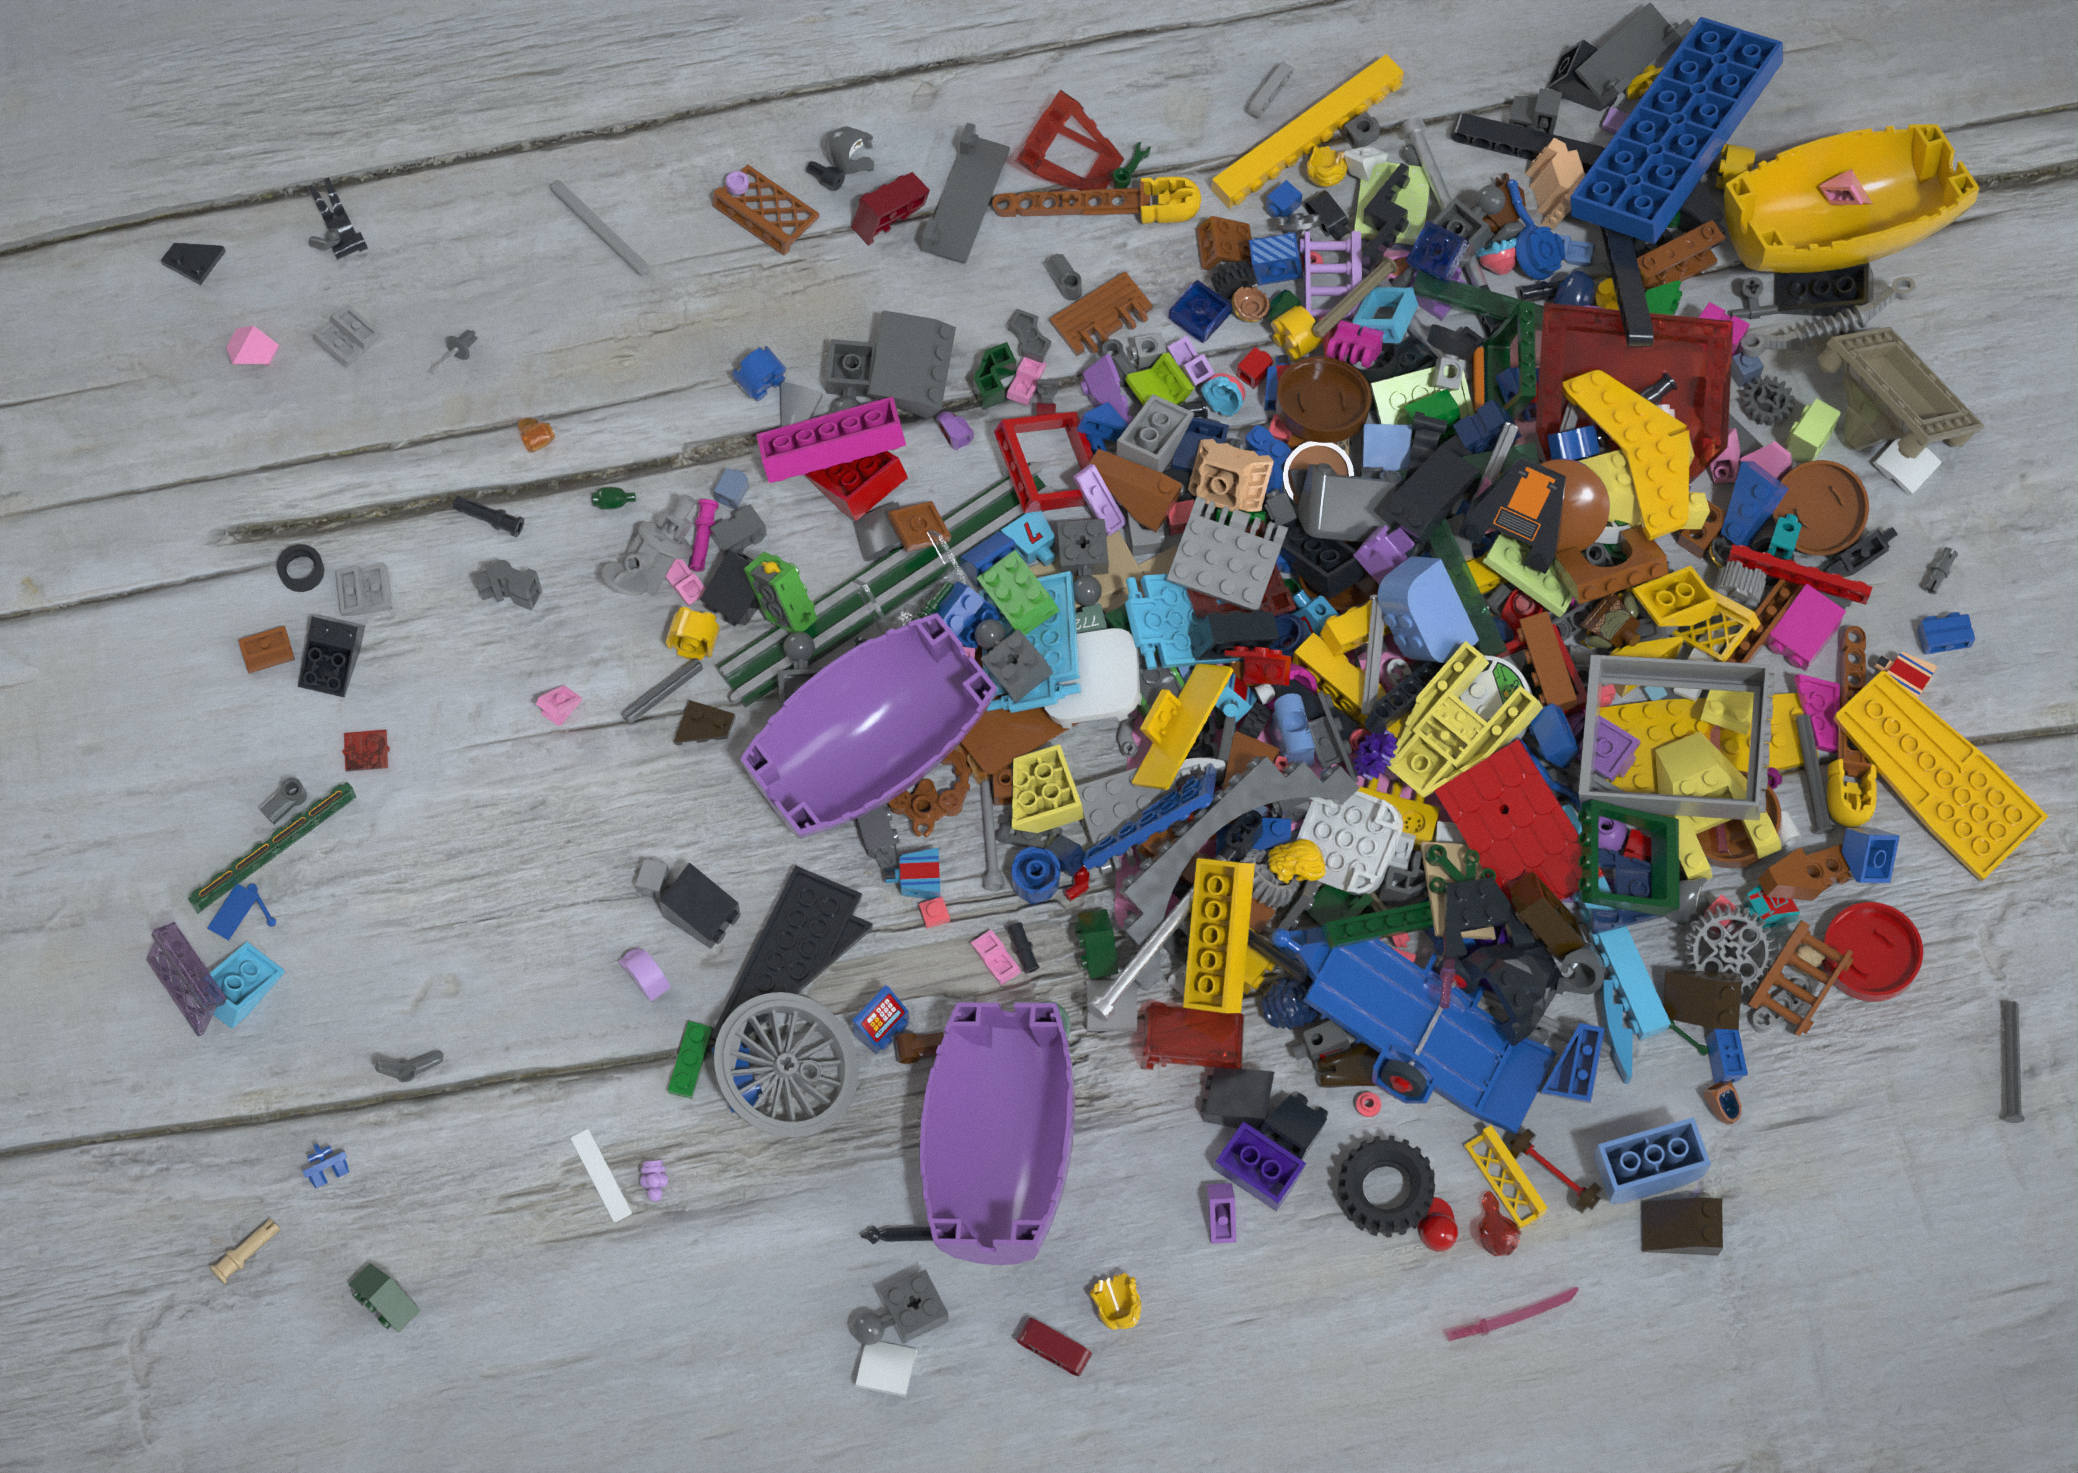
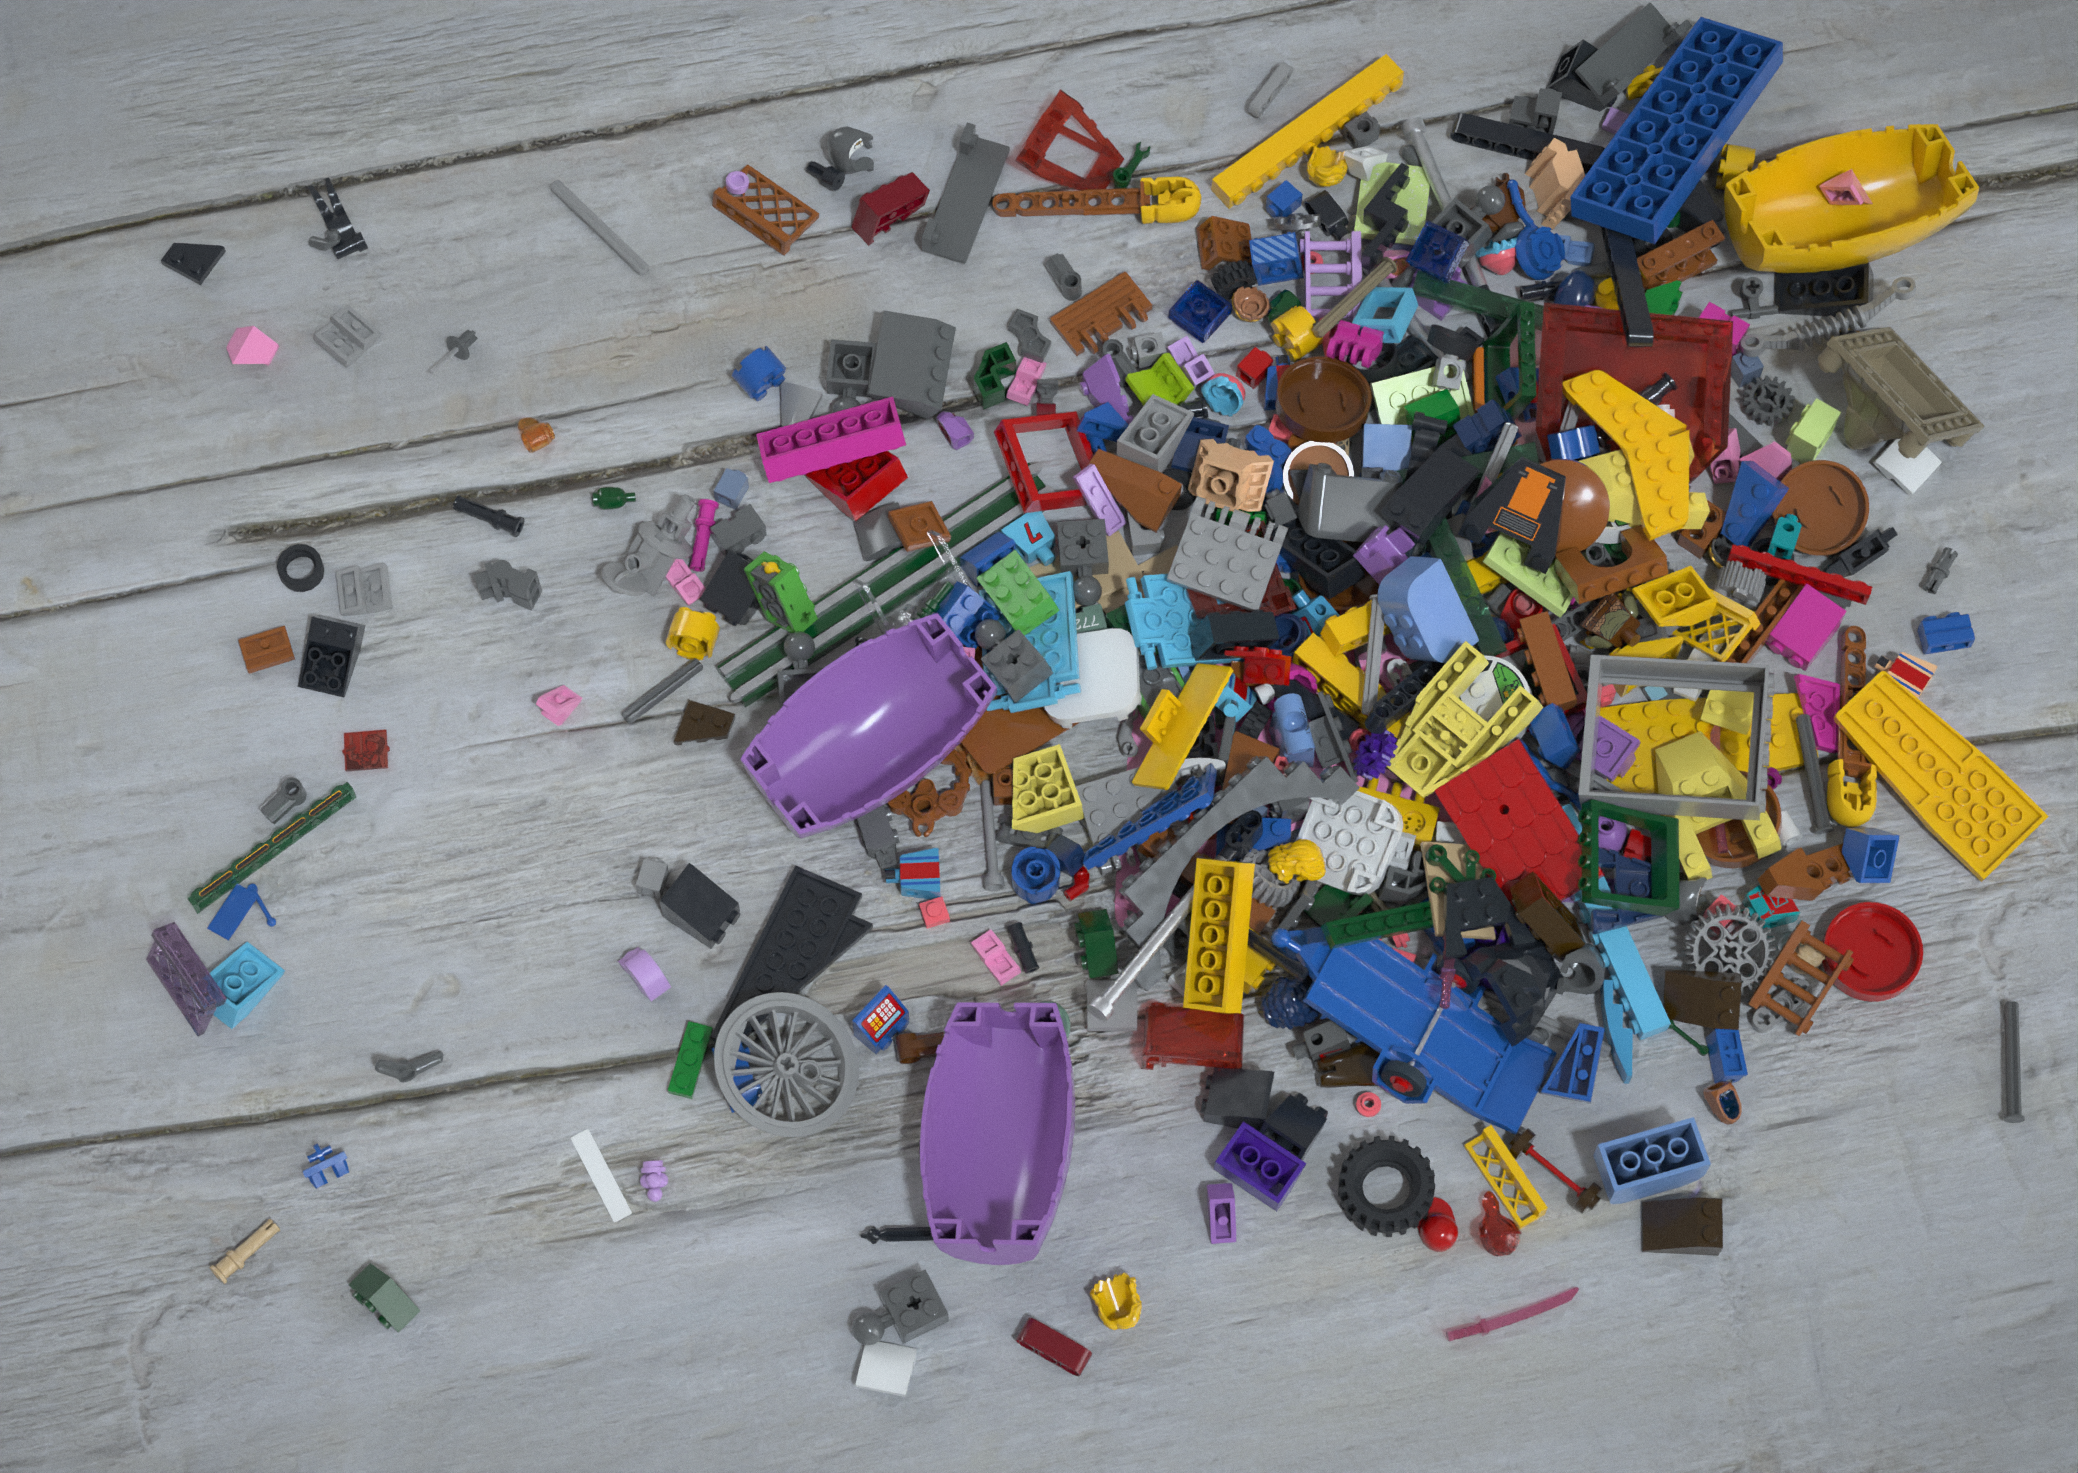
(1179, 517): coral brick -> none

